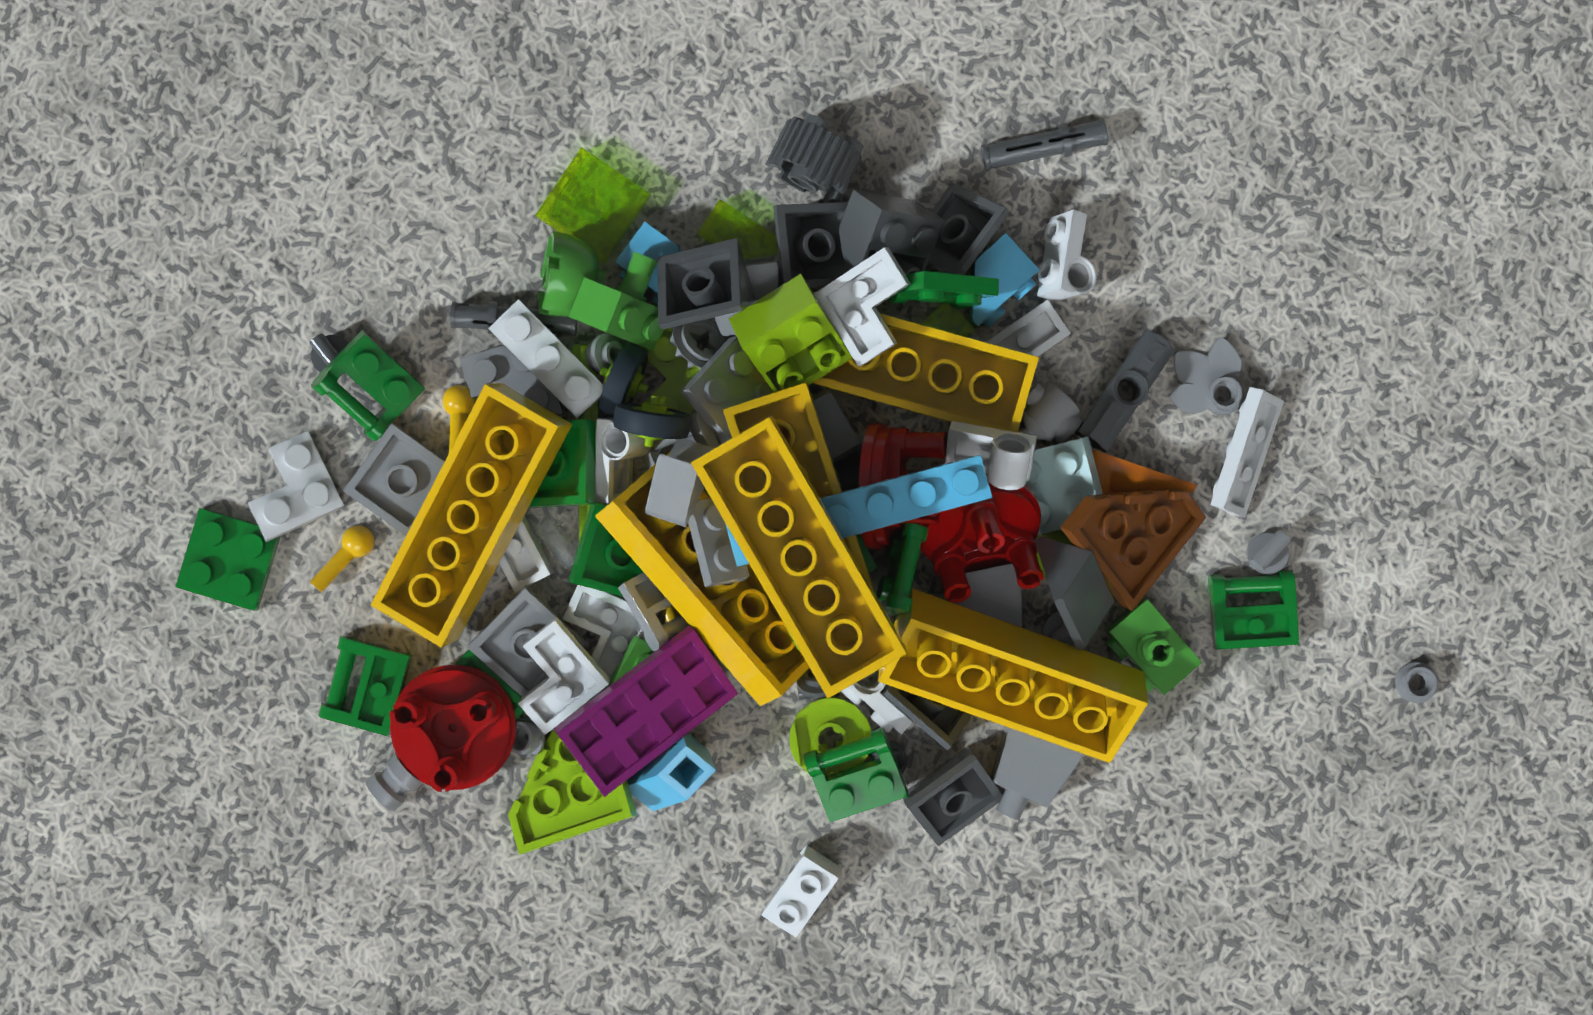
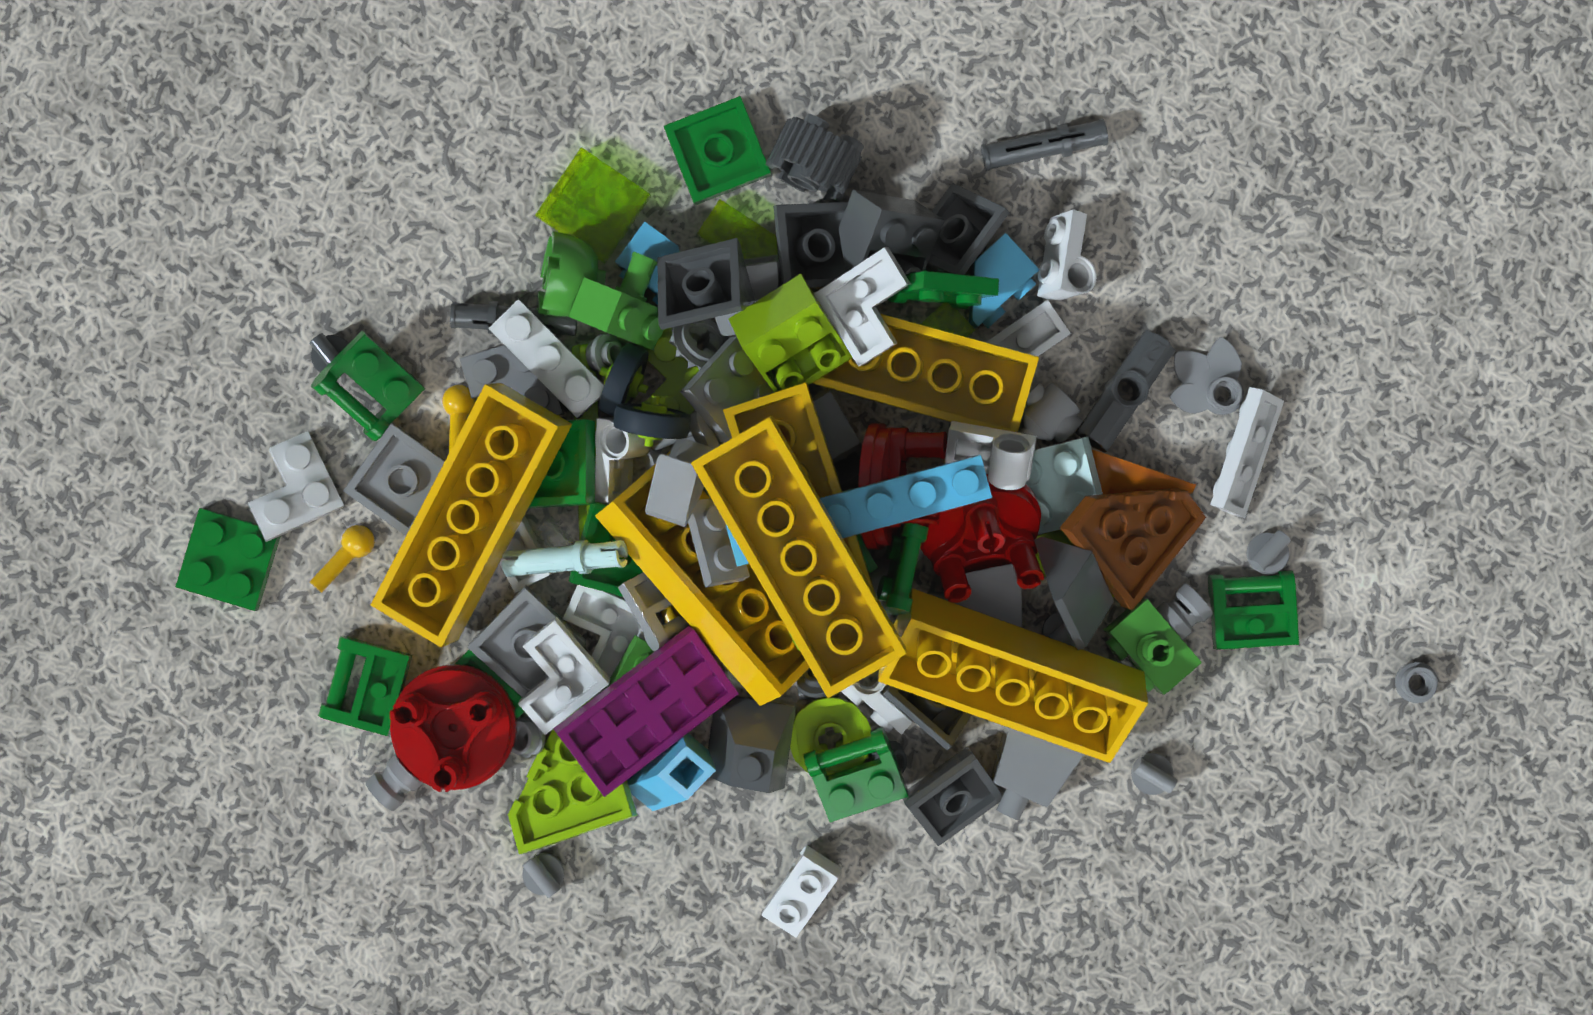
(543, 874): none -> light grey plate
(576, 557): none -> light aqua pin
(717, 150): none -> green plate
(751, 744): none -> dark grey slope
(1153, 774): none -> light grey plate
(1185, 601): none -> light grey wheel

